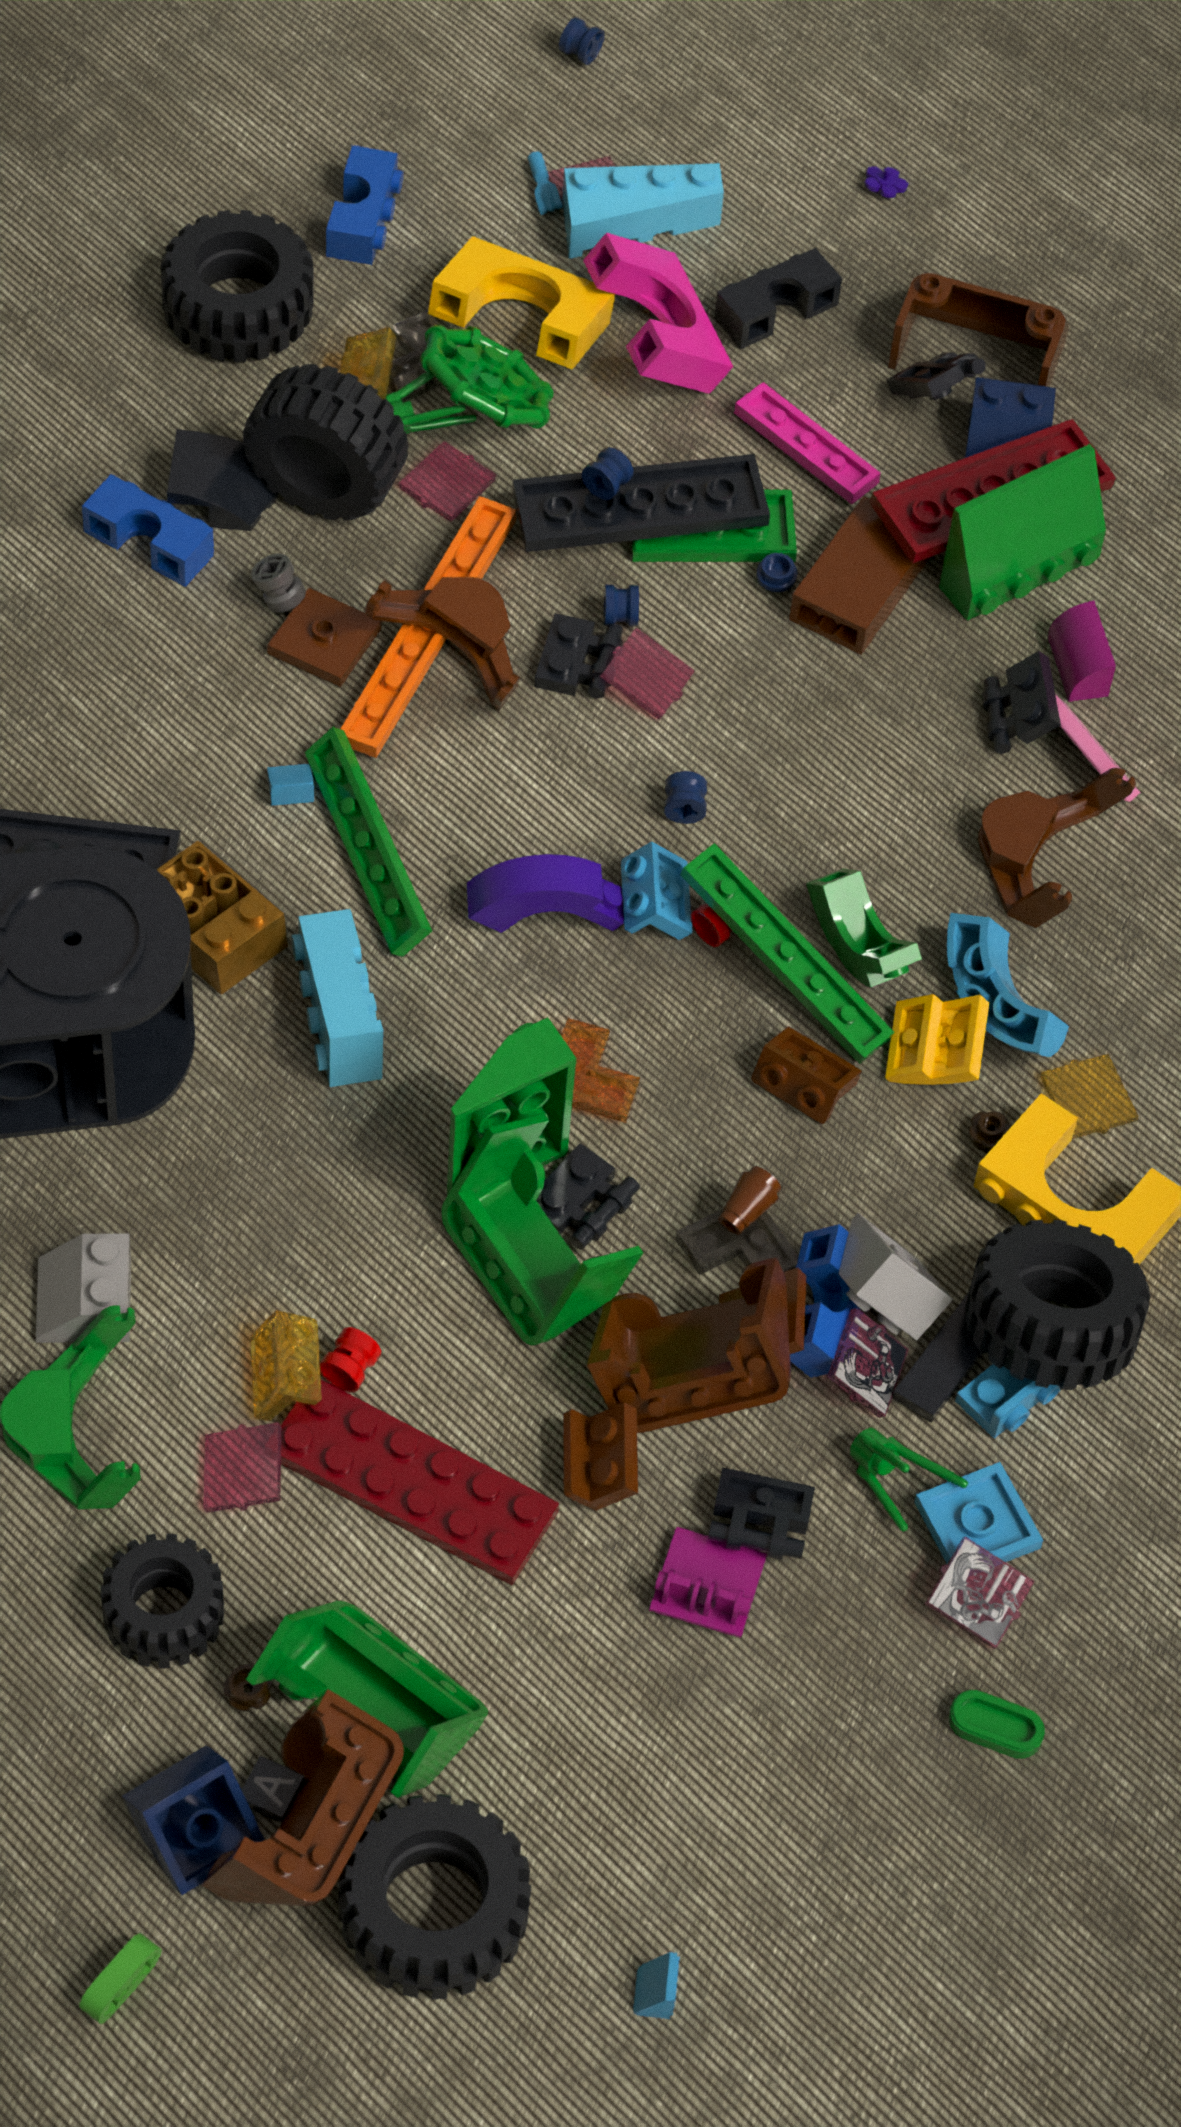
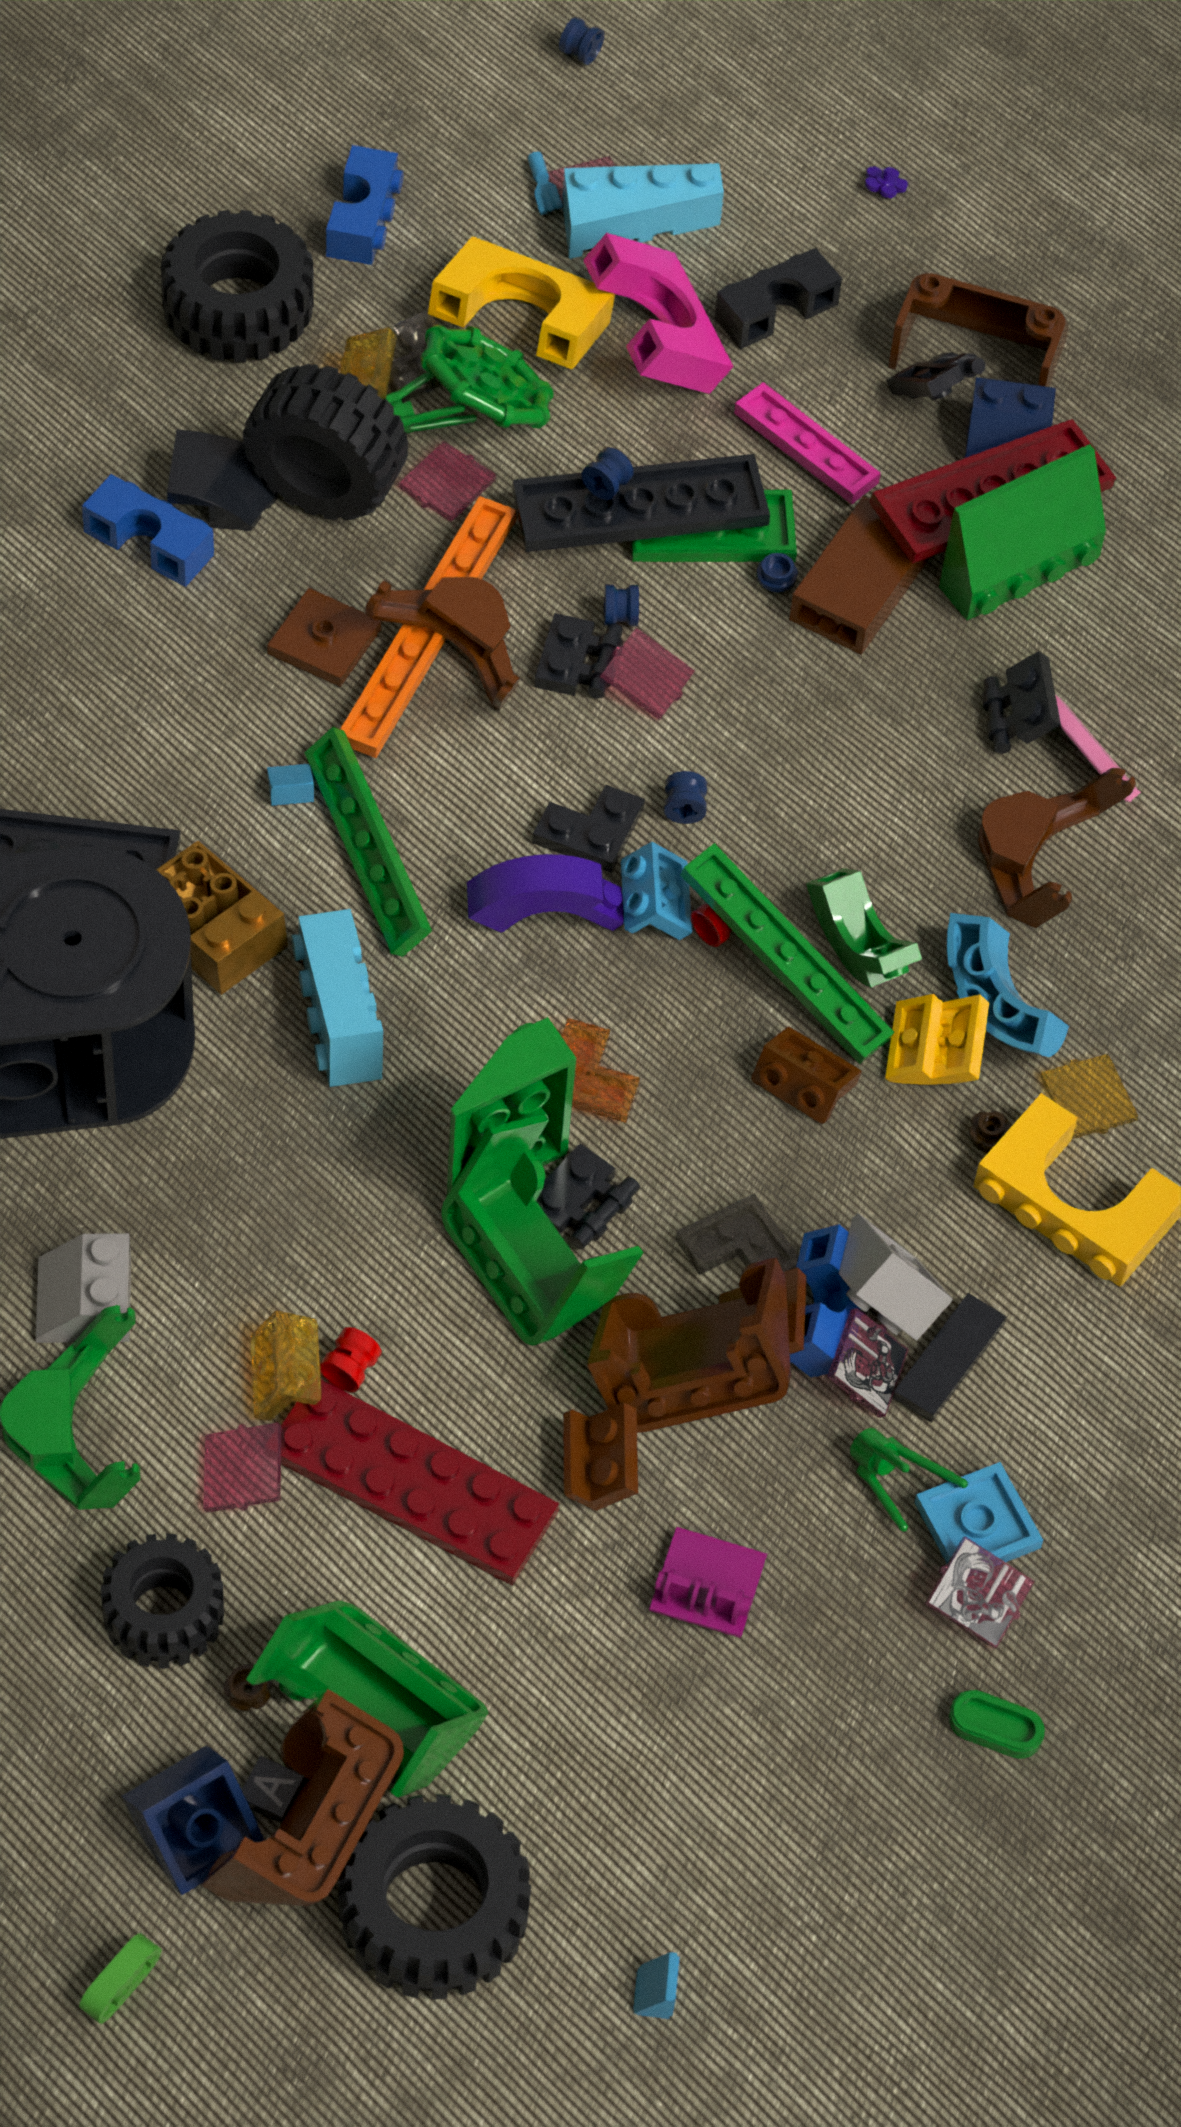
(277, 581): flat silver wheel -> none
(591, 837): none -> black plate
(749, 1199): reddish brown cone -> none
(762, 1502): black plate -> none
(1002, 1400): dark azure bracket -> none
(1047, 1340): black tyre -> none
(1082, 653): magenta brick -> none

